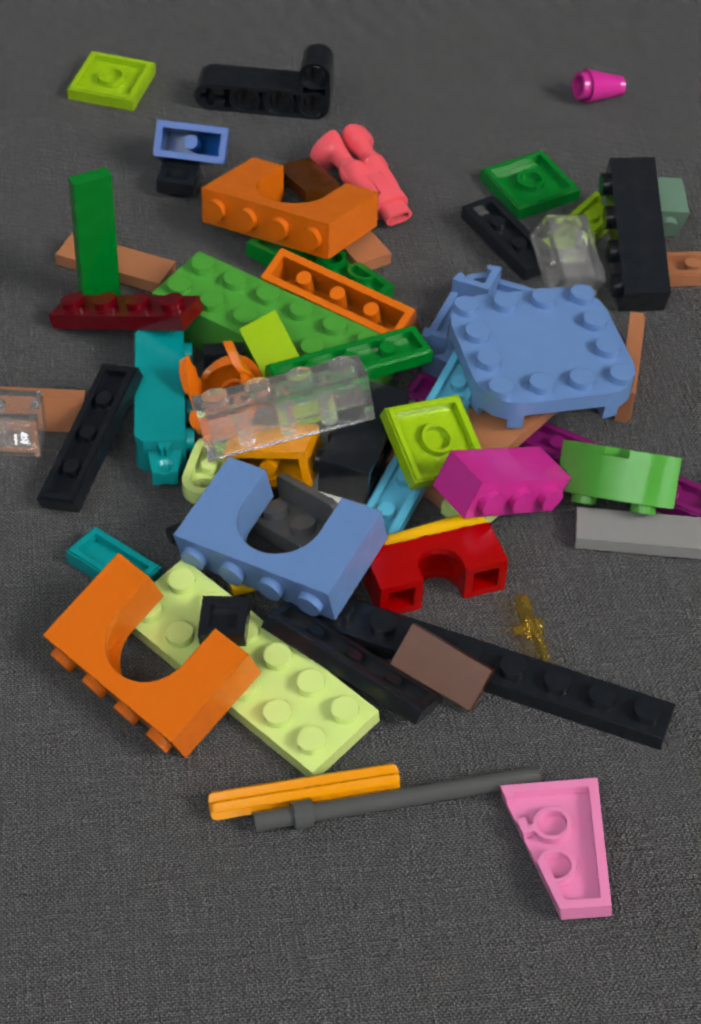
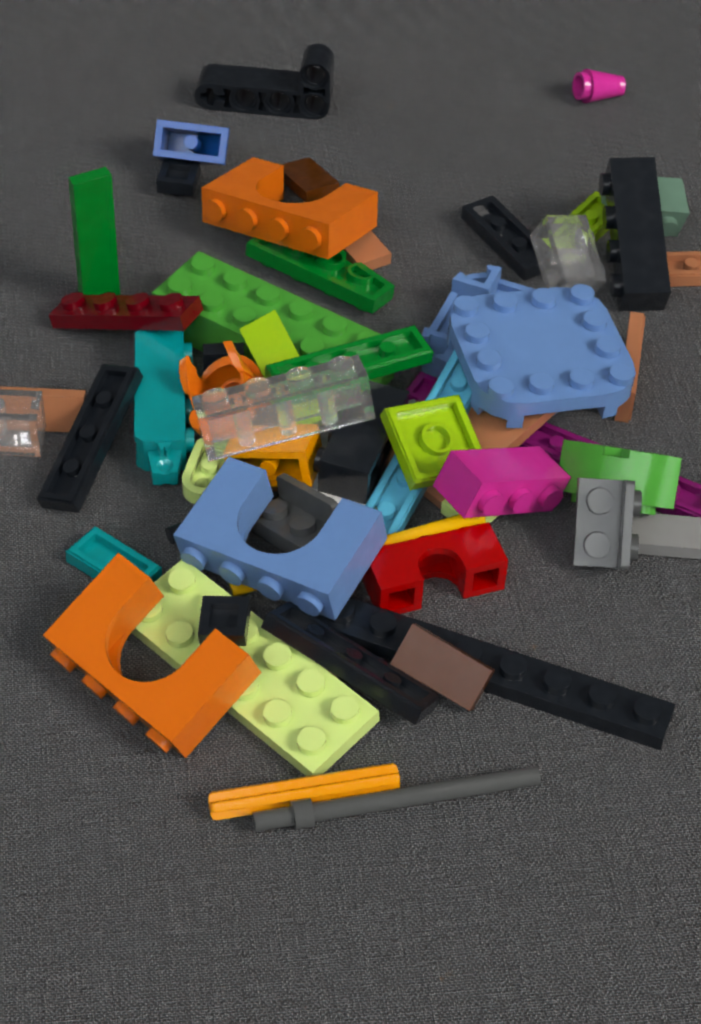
(112, 81): lime tile -> none
(135, 267): nougat tile -> none
(338, 293): orange brick -> none
(362, 167): coral piece -> none
(530, 184): green tile -> none
(531, 626): clear yellow piece -> none
(565, 841): bright pink wing -> none
(605, 523): none -> dark grey bracket

